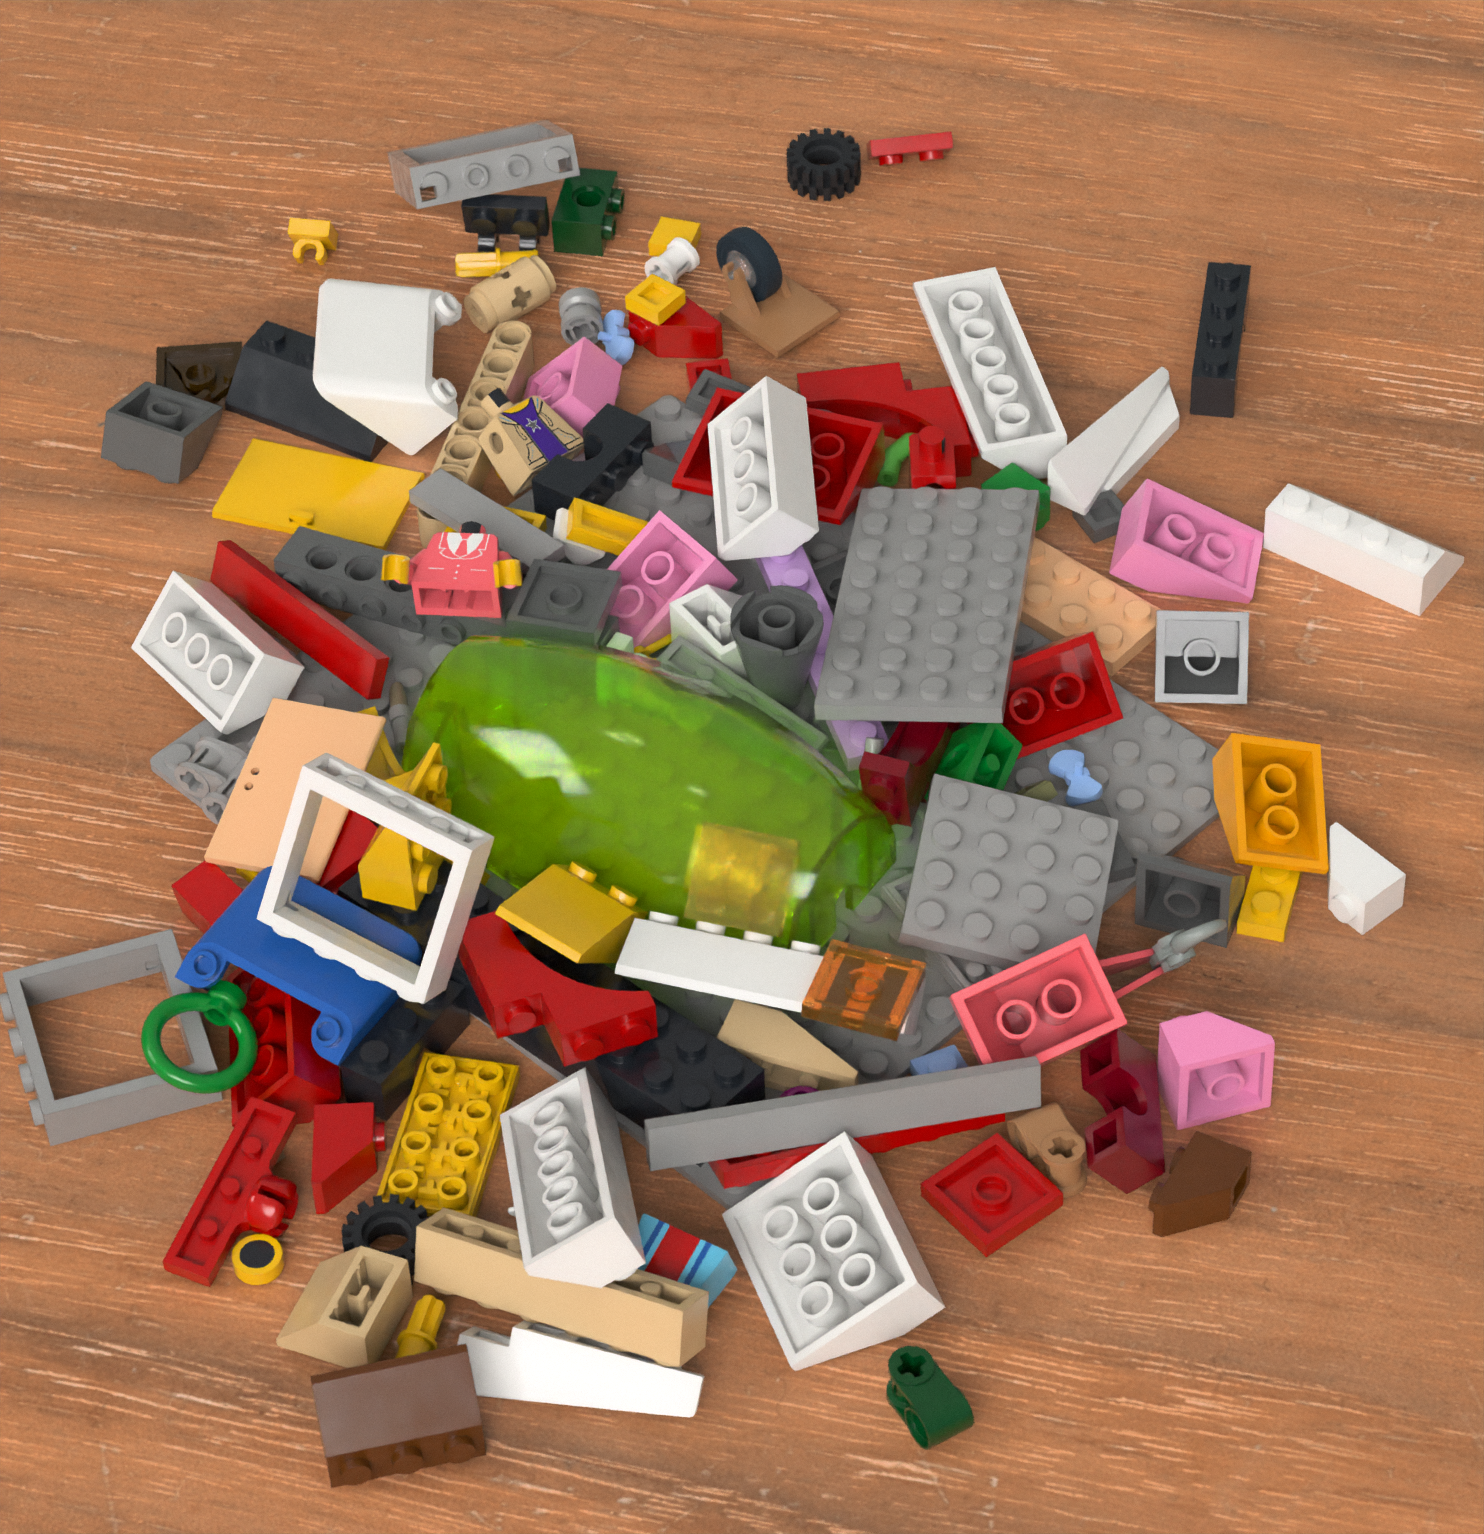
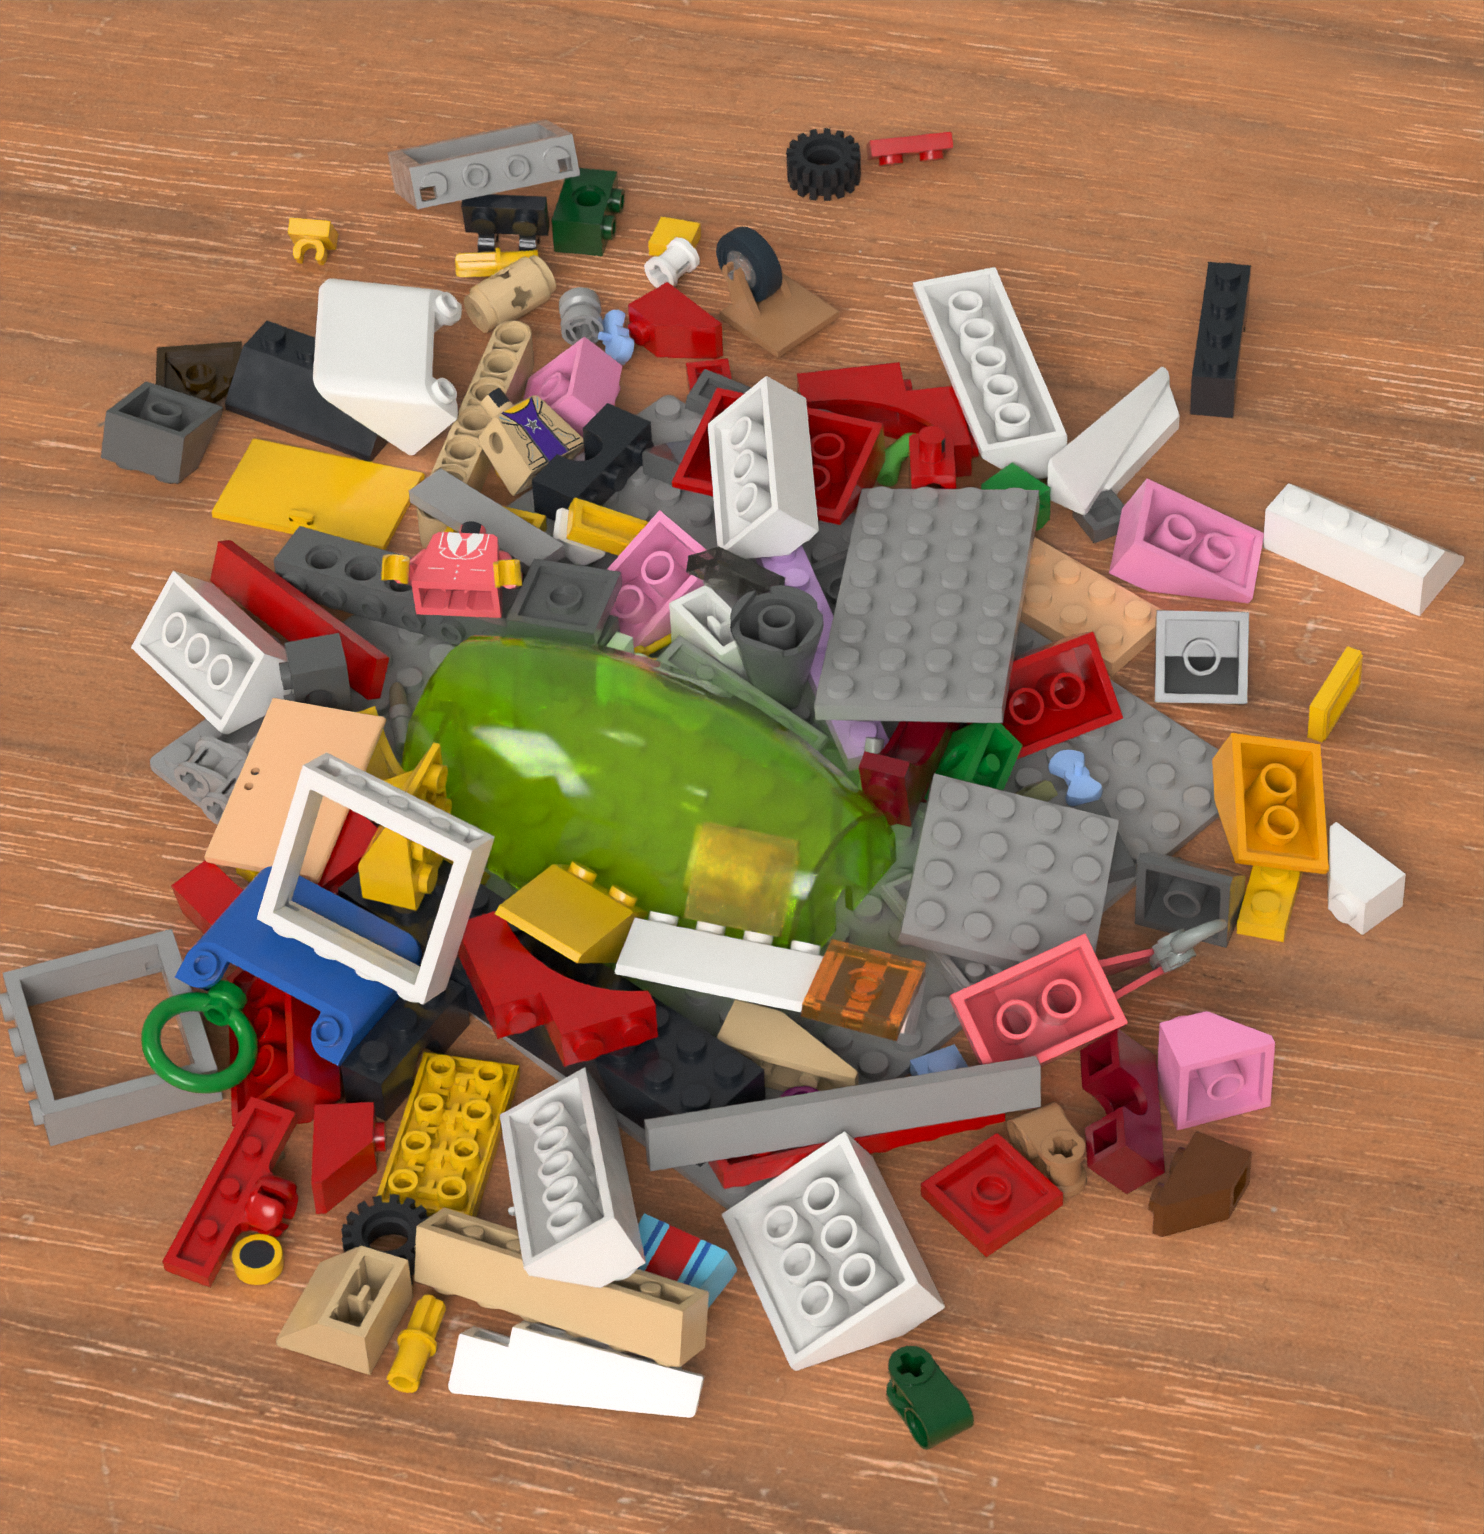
(317, 672): none -> dark grey brick
(398, 1415): reddish brown slope -> none
(655, 299): yellow plate -> none
(731, 572): none -> clear smoke plate
(1335, 694): none -> yellow tile

